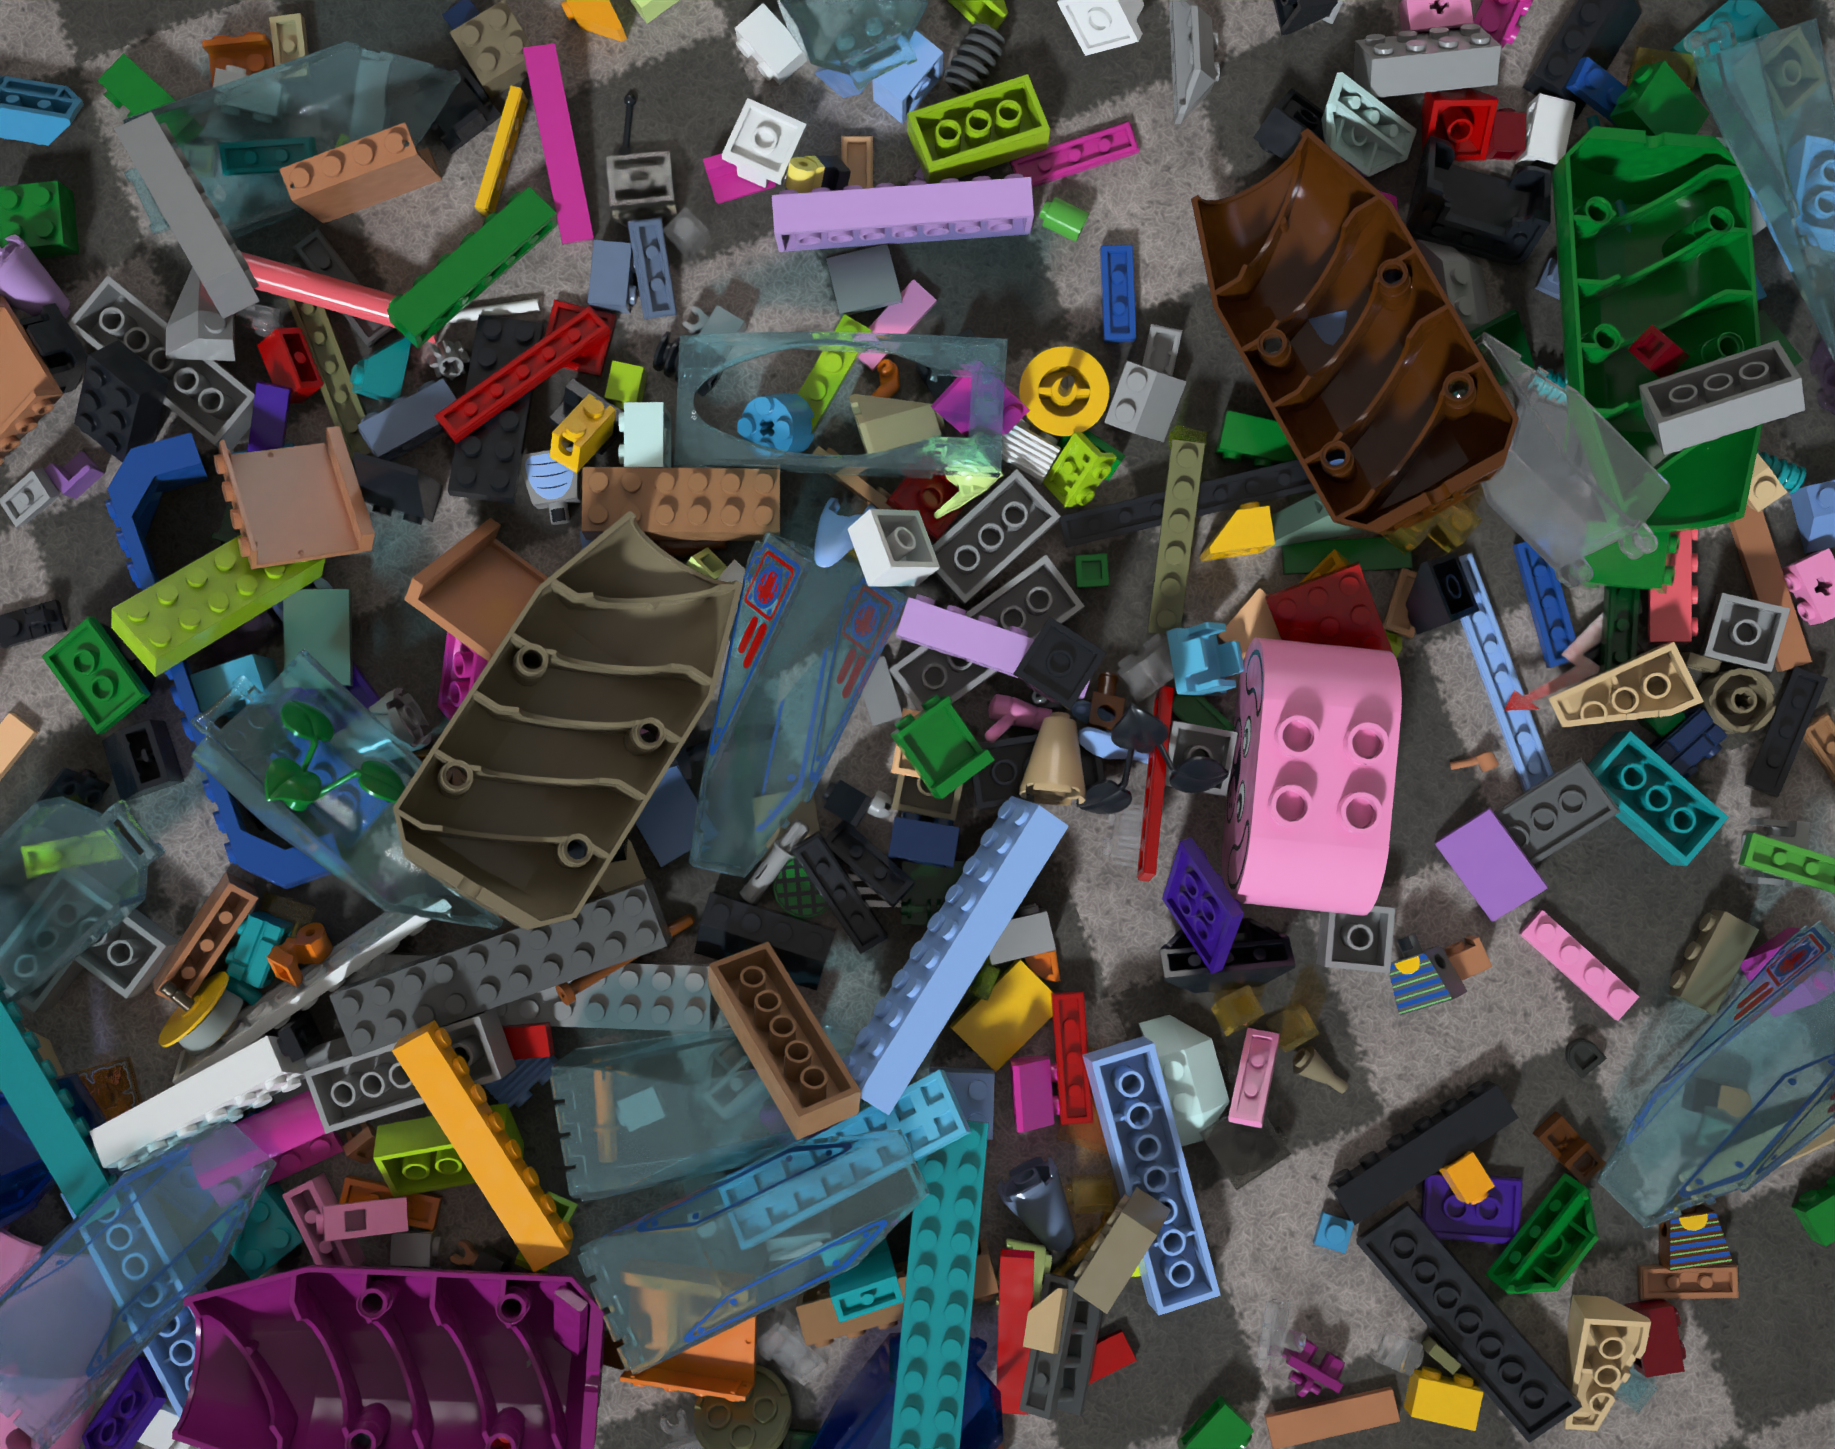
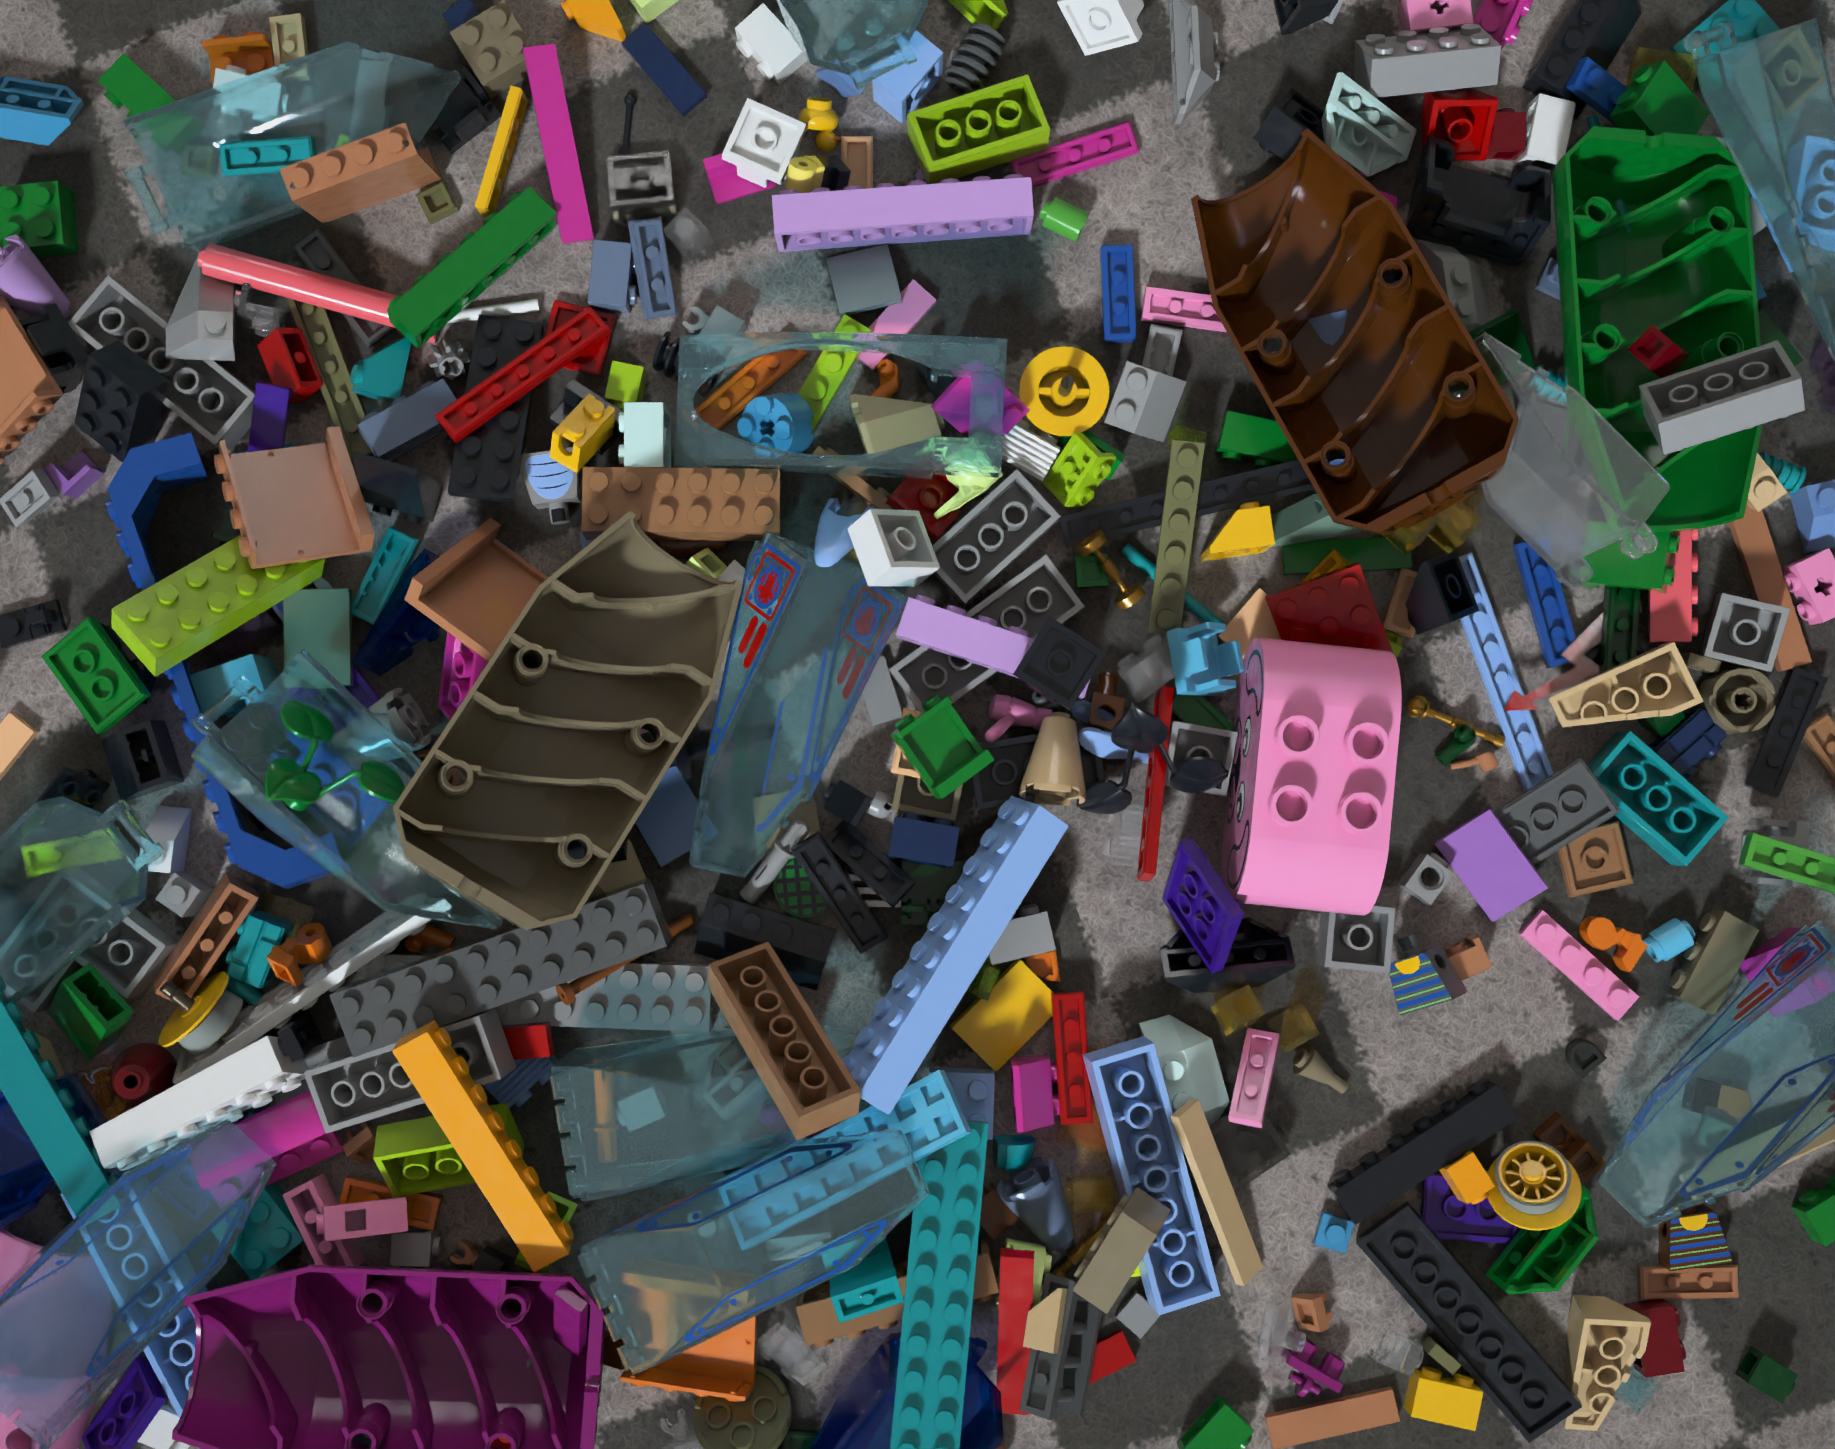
(89, 1011): none -> green brick
(150, 1065): none -> dark red cone
(171, 829): none -> white slope
(184, 893): none -> light grey brick
(189, 214): light grey brick -> none
(384, 574): none -> teal plate
(397, 625): none -> clear blue wedge
(427, 937): none -> orange arm
(437, 202): none -> olive tile
(664, 69): none -> dark blue tile
(746, 385): none -> orange tile
(821, 117): none -> yellow animal
(995, 1213): none -> reddish brown brick
(1012, 1151): none -> teal piece
(1129, 595): none -> pearl gold wheel
(1137, 1314): none -> light grey tile
(1149, 569): none -> teal bar
(1180, 309): none -> bright pink plate
(1216, 1191): none -> tan tile
(1311, 1312): none -> nougat tile
(1412, 881): none -> light grey brick
(1420, 707): none -> pearl gold piece
(1463, 739): none -> dark green arm
(1534, 1186): none -> yellow piece
(1595, 861): none -> medium nougat tile
(1602, 934): none -> orange leg
(1669, 940): none -> medium azure brick
(1766, 1374): none -> dark green brick

